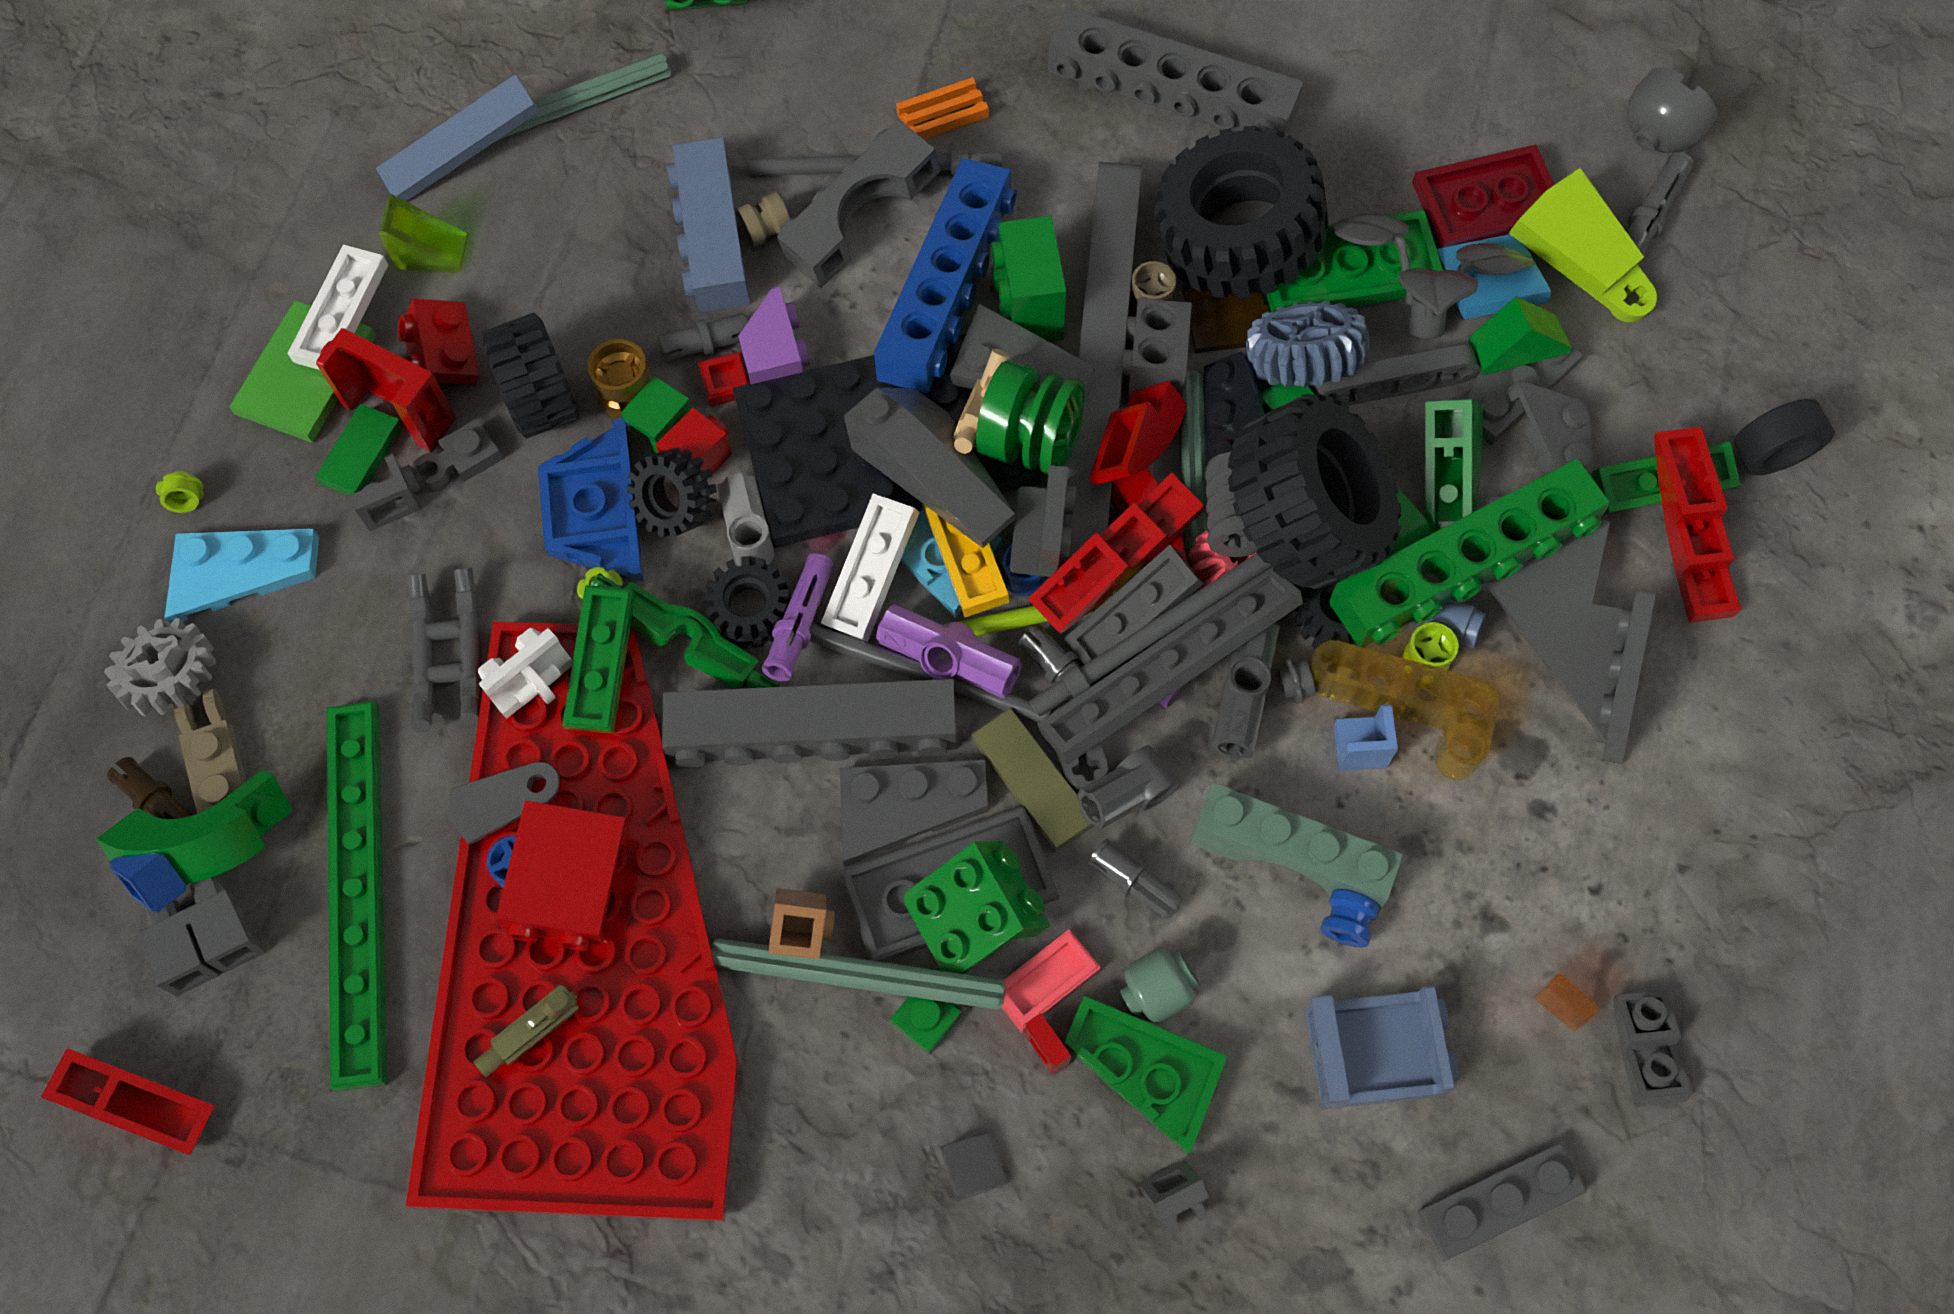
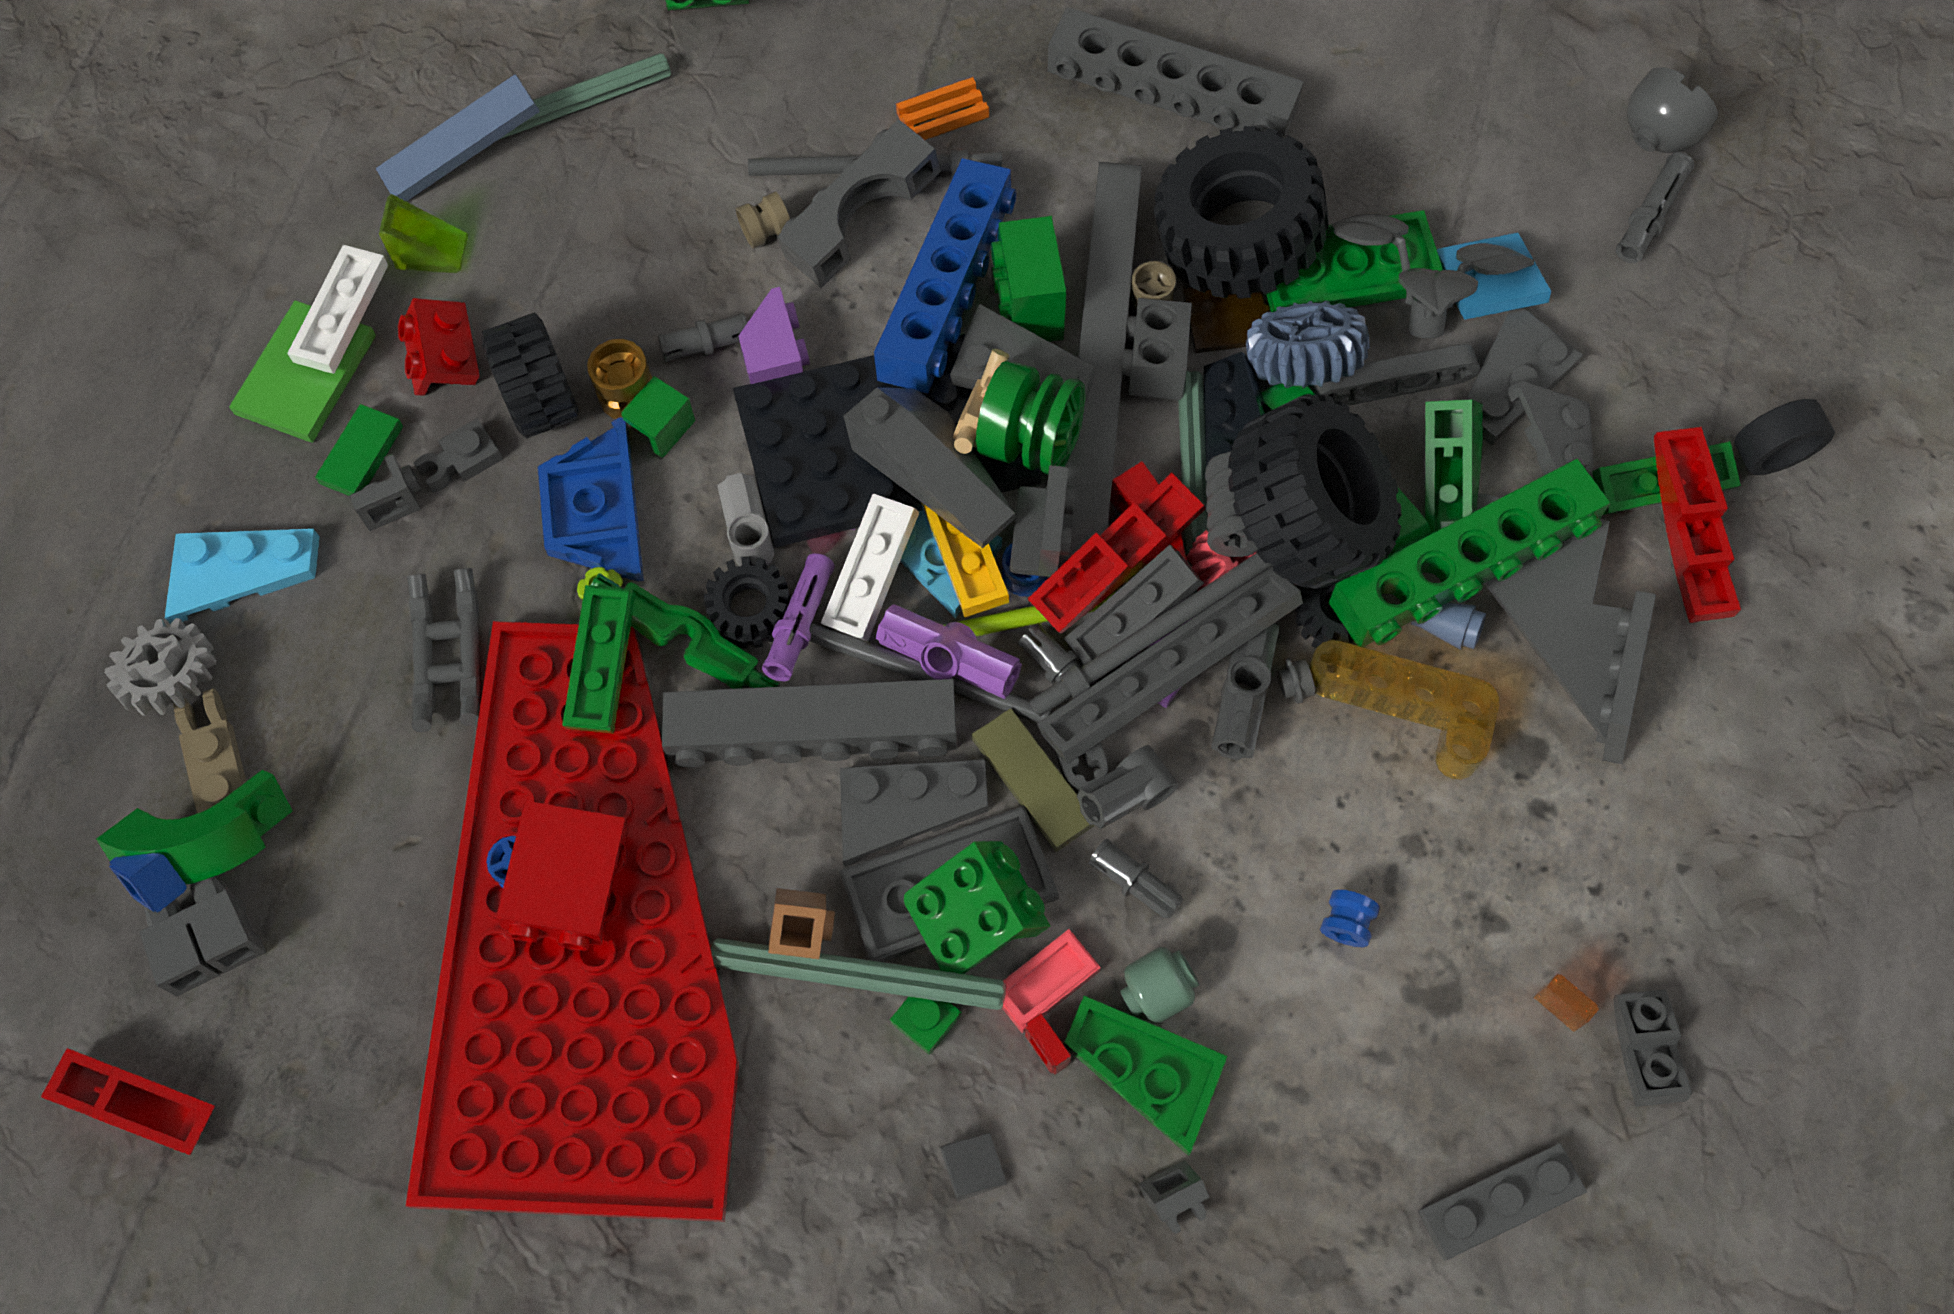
(145, 792): dark brown pin -> none
(179, 492): lime plate -> none
(355, 899): green tile -> none
(361, 367): red panel -> none
(498, 800): dark grey piece -> none
(525, 673): white hips -> none
(528, 1030): olive piece -> none
(653, 501): black tyre -> none
(700, 435): red brick -> none
(710, 225): sand blue brick -> none
(721, 376): red tile -> none
(1138, 433): red slope -> none
(1256, 830): sand green arch -> none
(1366, 741): medium blue panel -> none
(1380, 1048): sand blue panel -> none
(1435, 643): lime wheel -> none
(1481, 194): dark red plate -> none
(1517, 337): green slope -> none
(1587, 245): lime piece -> none

